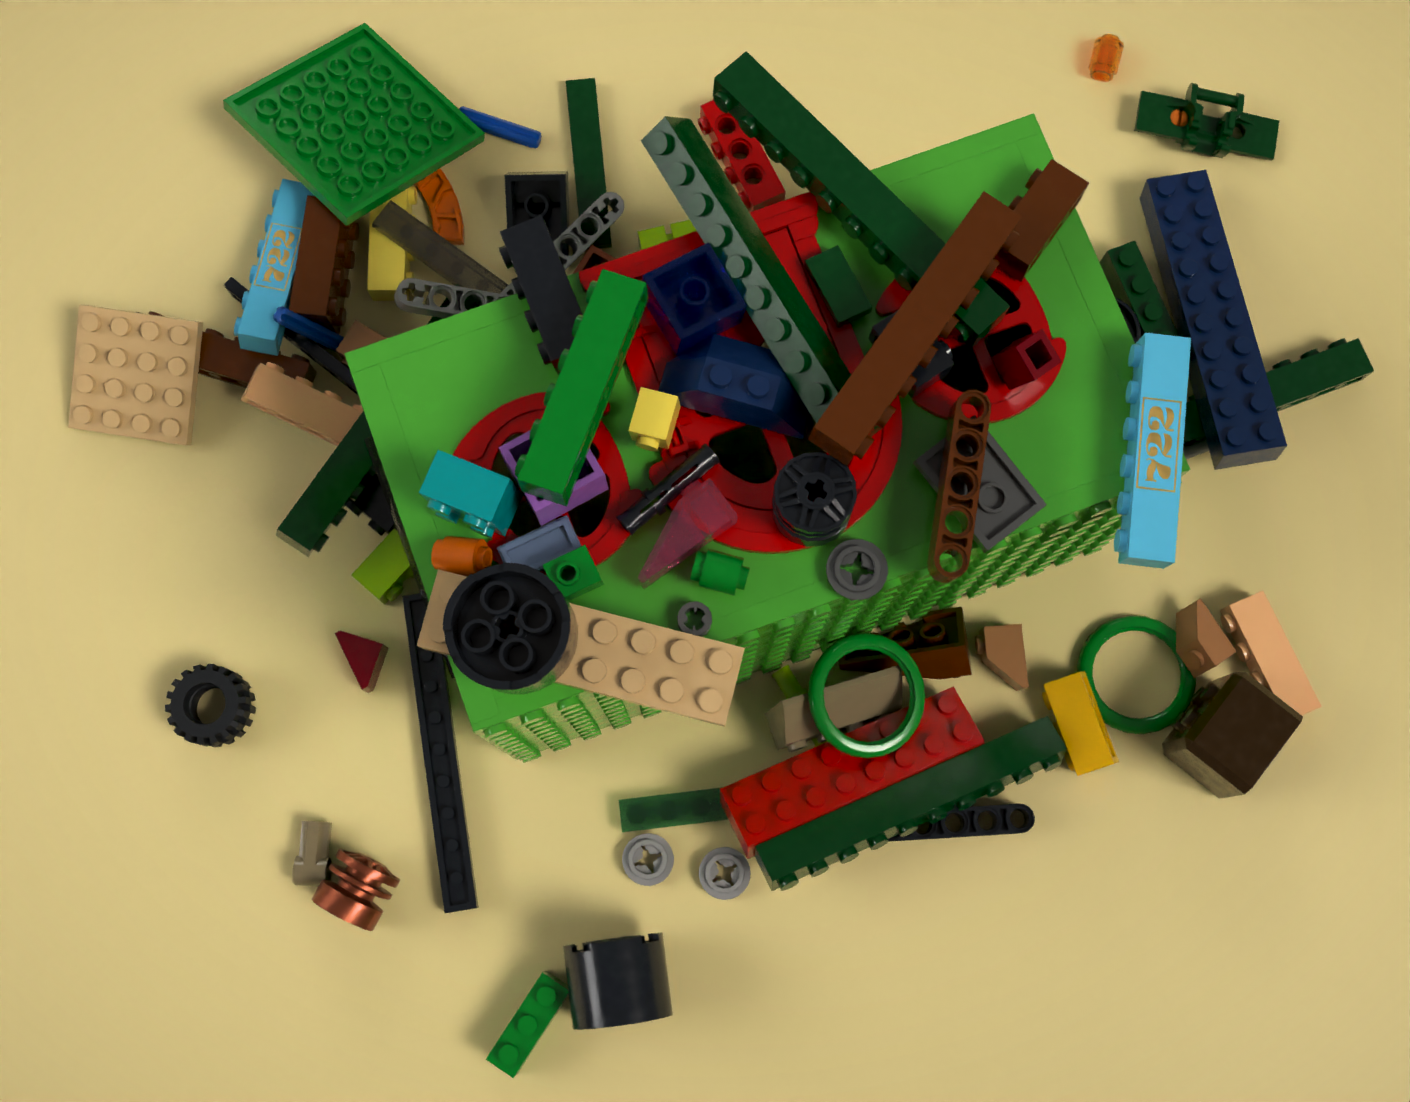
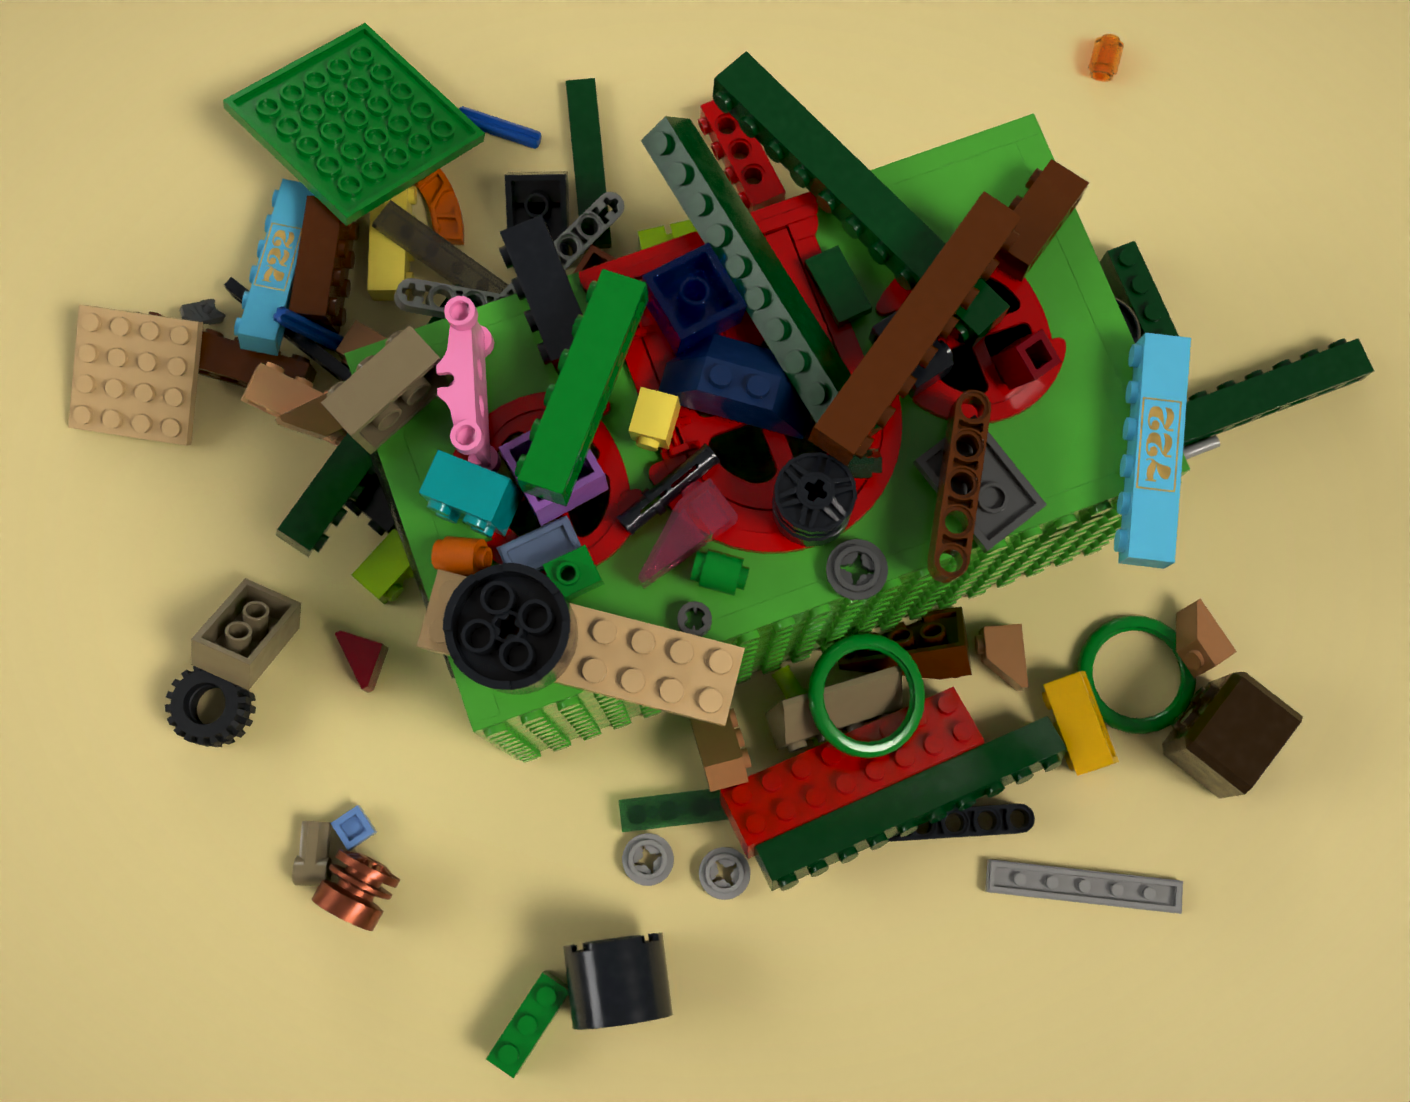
(203, 312): none -> dark grey piece
(245, 634): none -> dark tan brick
(312, 420): none -> medium nougat slope
(353, 827): none -> medium blue plate
(387, 389): none -> dark tan brick
(441, 766): black plate -> none
(467, 393): none -> bright pink piece
(721, 752): none -> medium nougat brick
(867, 465): none -> clear green plate
(1084, 886): none -> light grey tile
(1206, 134): dark green piece -> none
(1212, 311): dark blue brick -> none
(1268, 652): light nougat brick -> none

